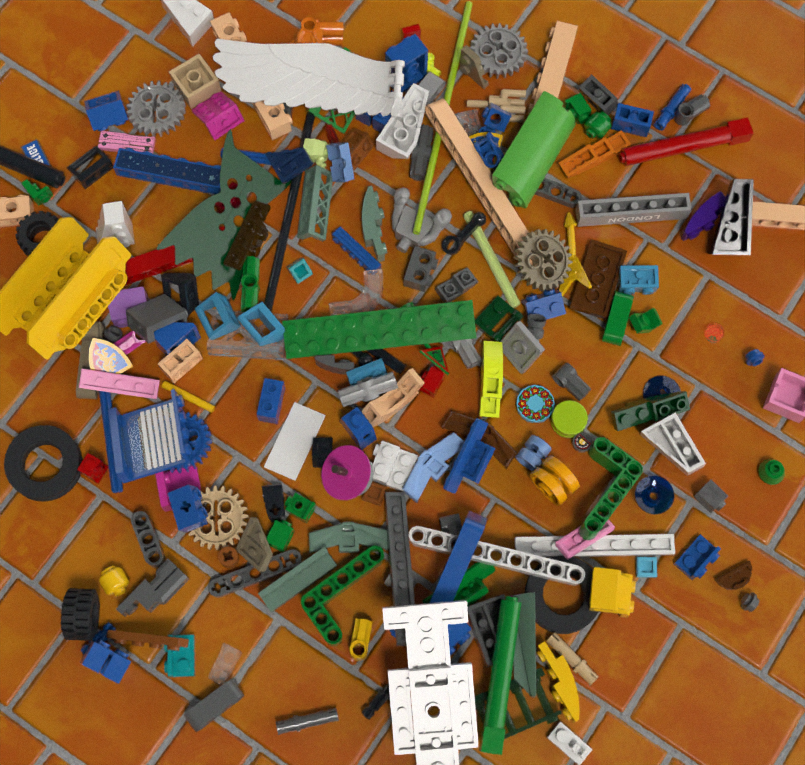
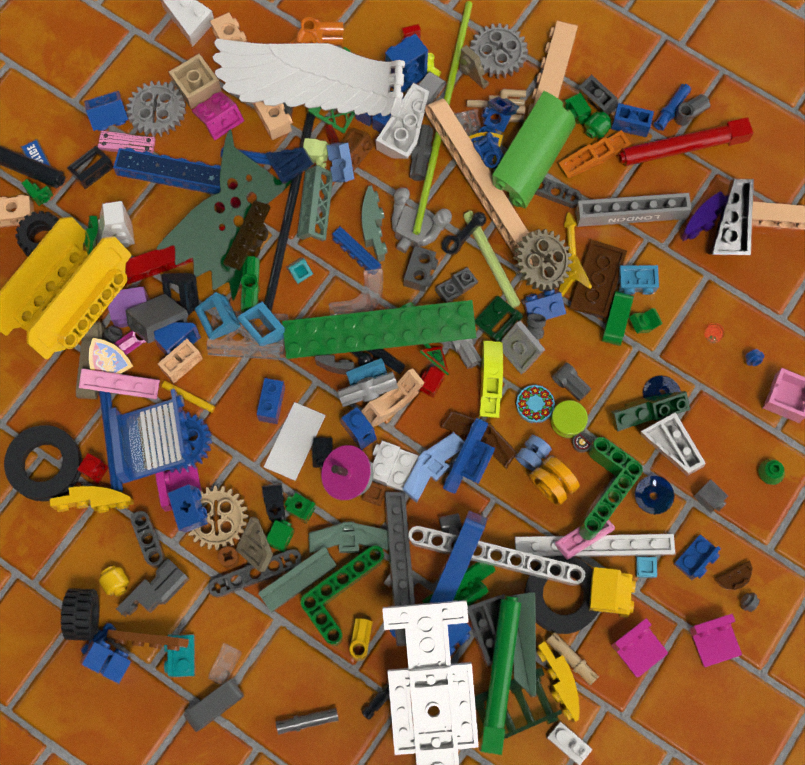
(91, 234): none -> green slope
(100, 499): none -> yellow slope
(503, 106): none -> clear blue slope
(640, 648): none -> dark pink bracket
(716, 640): none -> dark pink bracket

